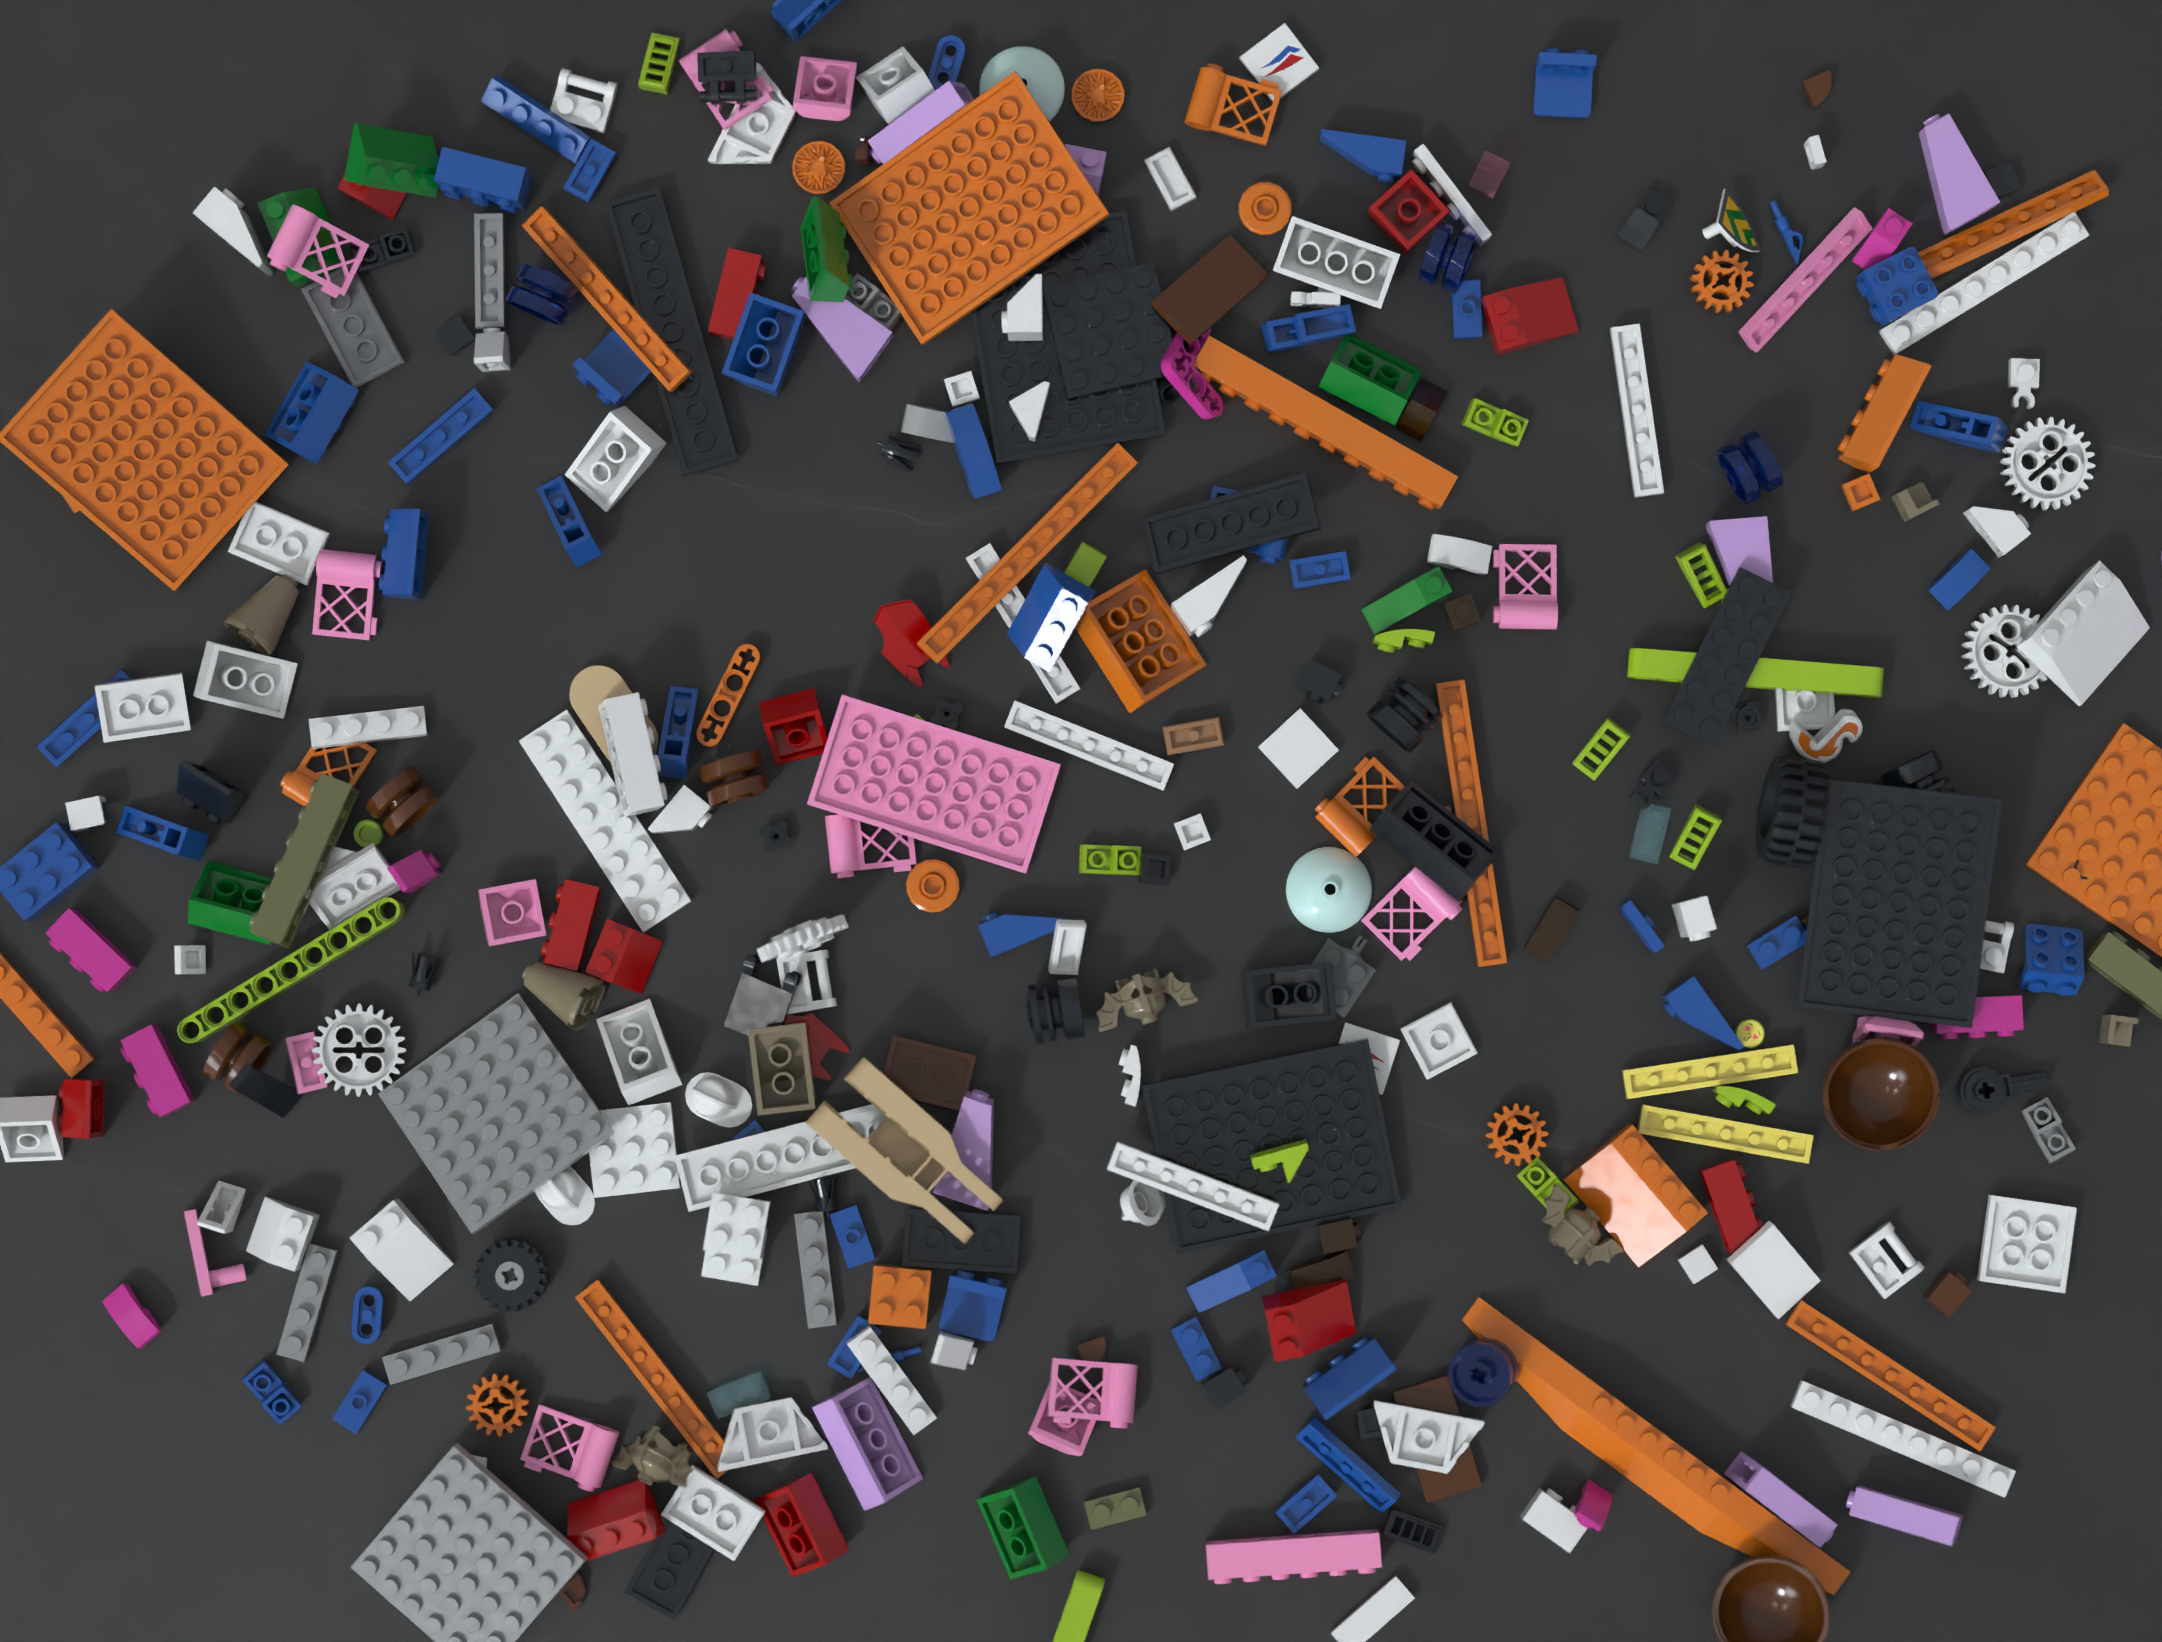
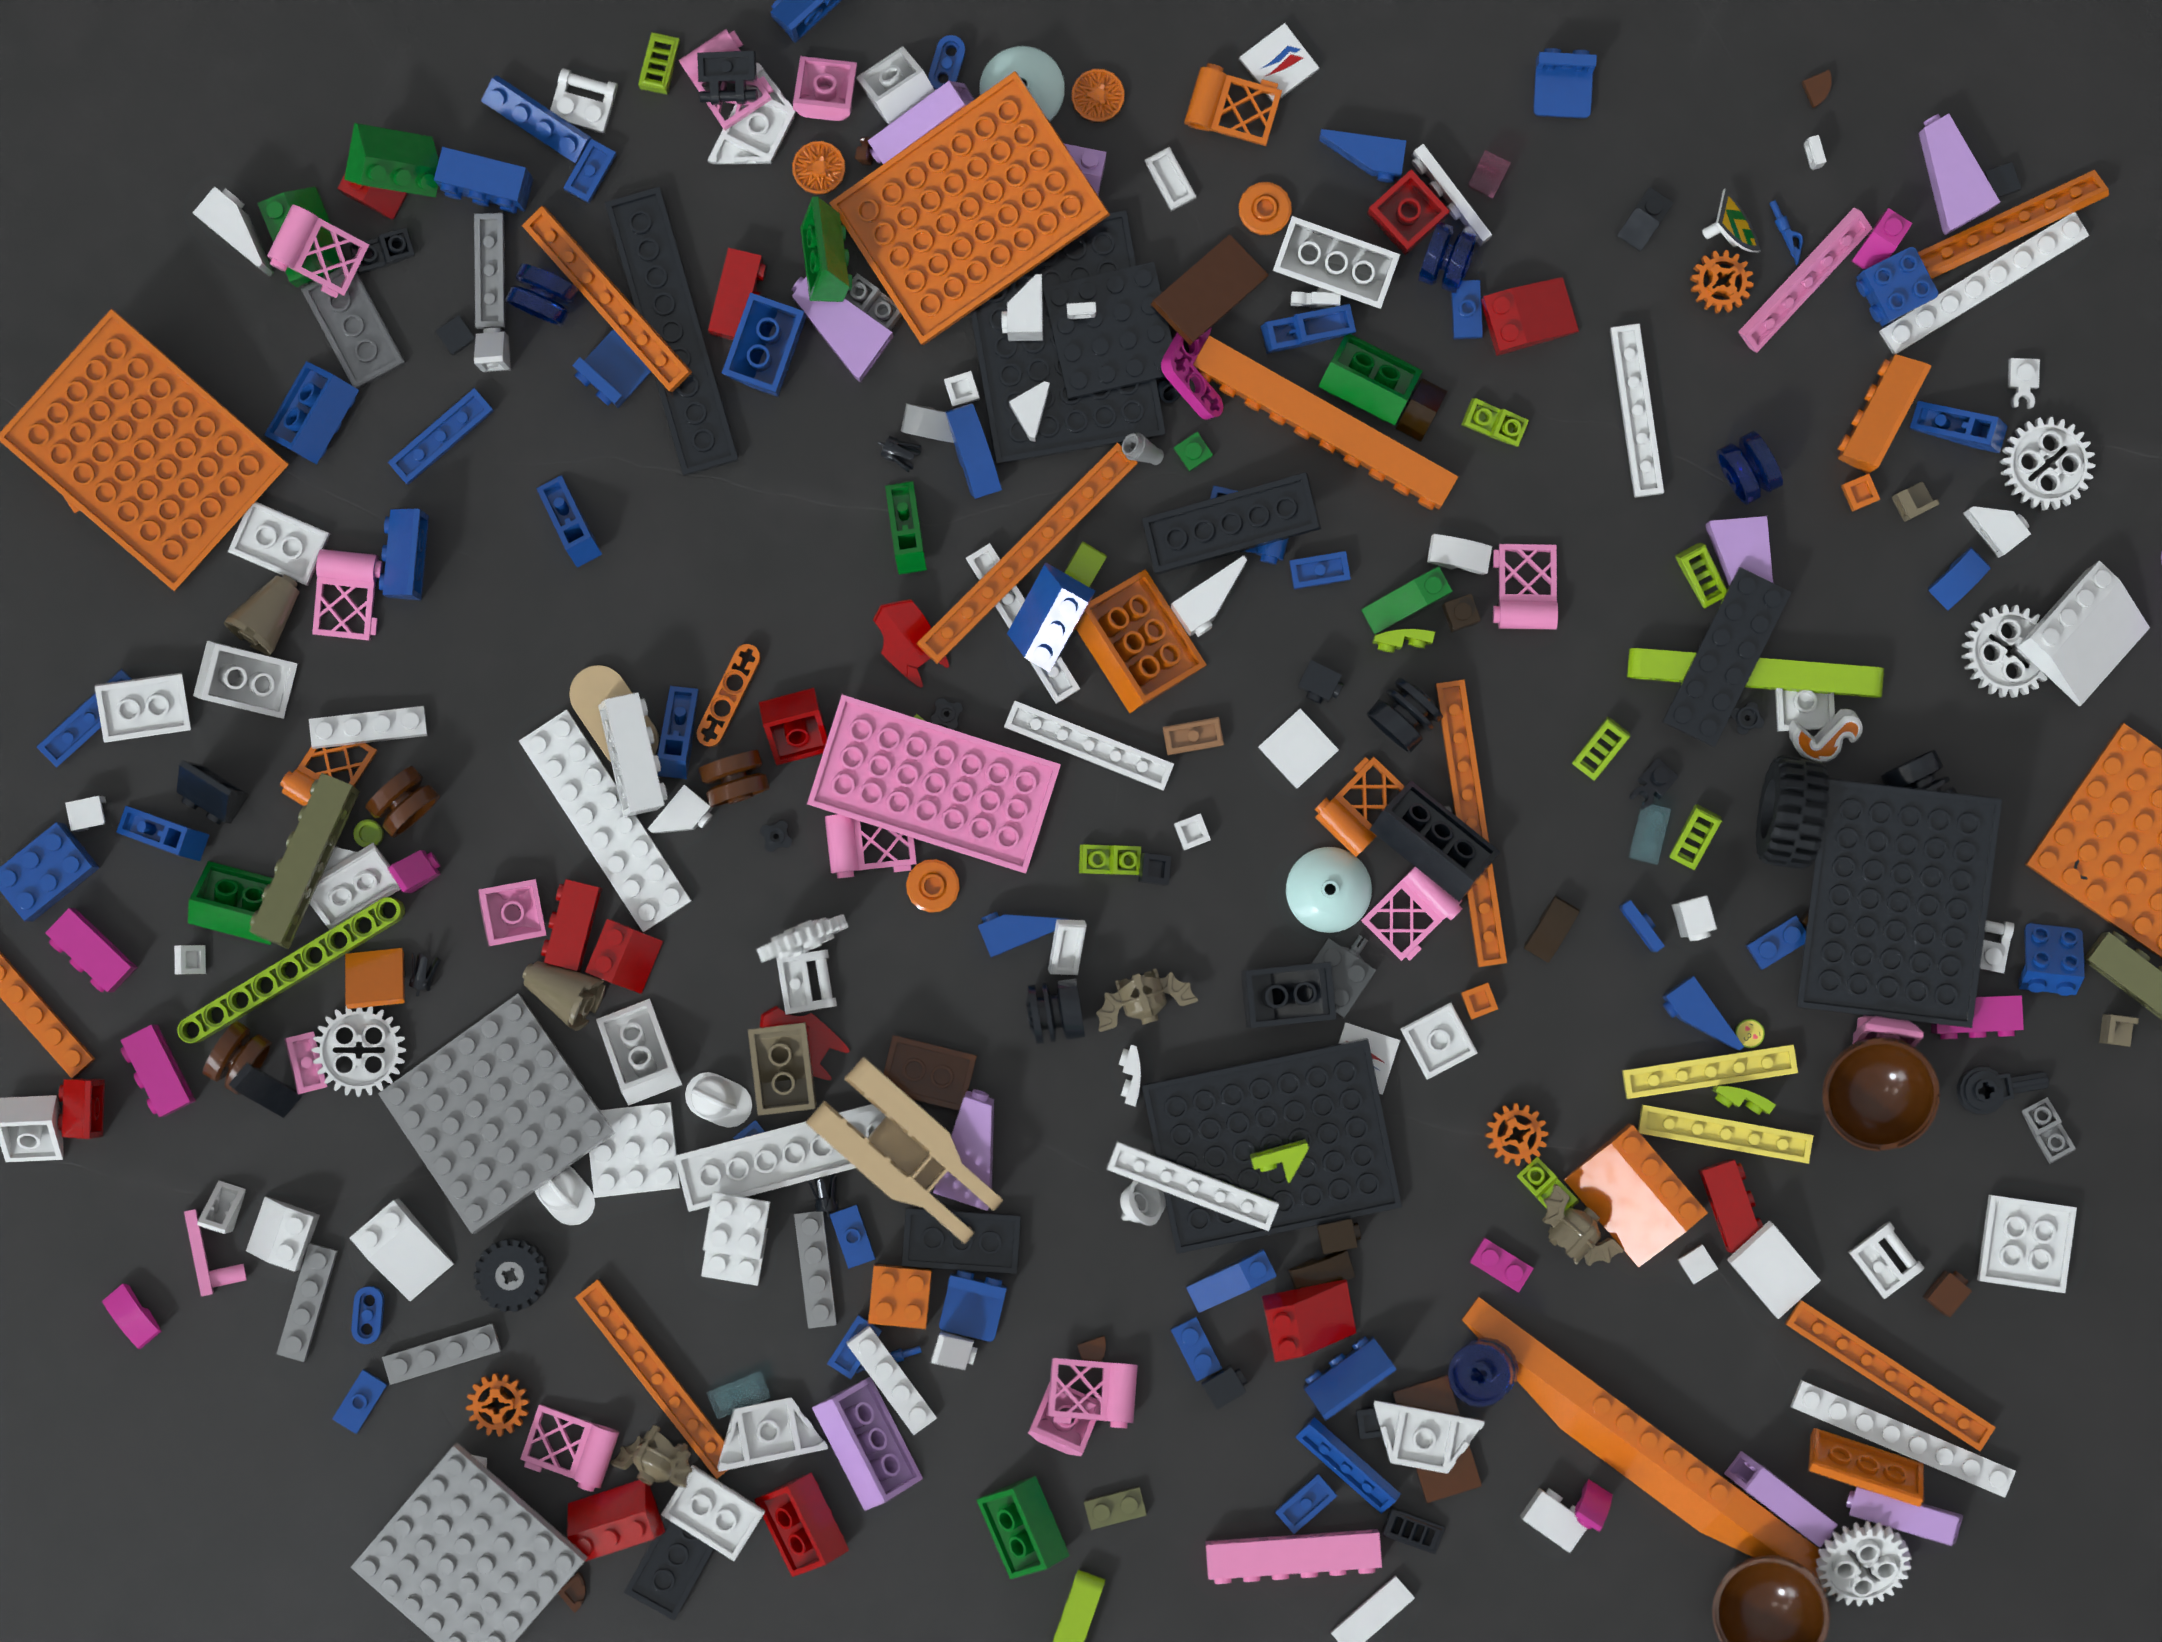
(272, 1392): blue slope -> none
(374, 978): none -> orange tile
(615, 457): white slope -> none
(758, 1001): flag -> none
(905, 528): none -> green slope
(1081, 310): none -> white tile
(1139, 448): none -> light grey cone
(1193, 451): none -> green plate
(1479, 1000): none -> orange plate
(1501, 1265): none -> dark pink plate
(1866, 1467): none -> orange tile
(1875, 1548): none -> white gear

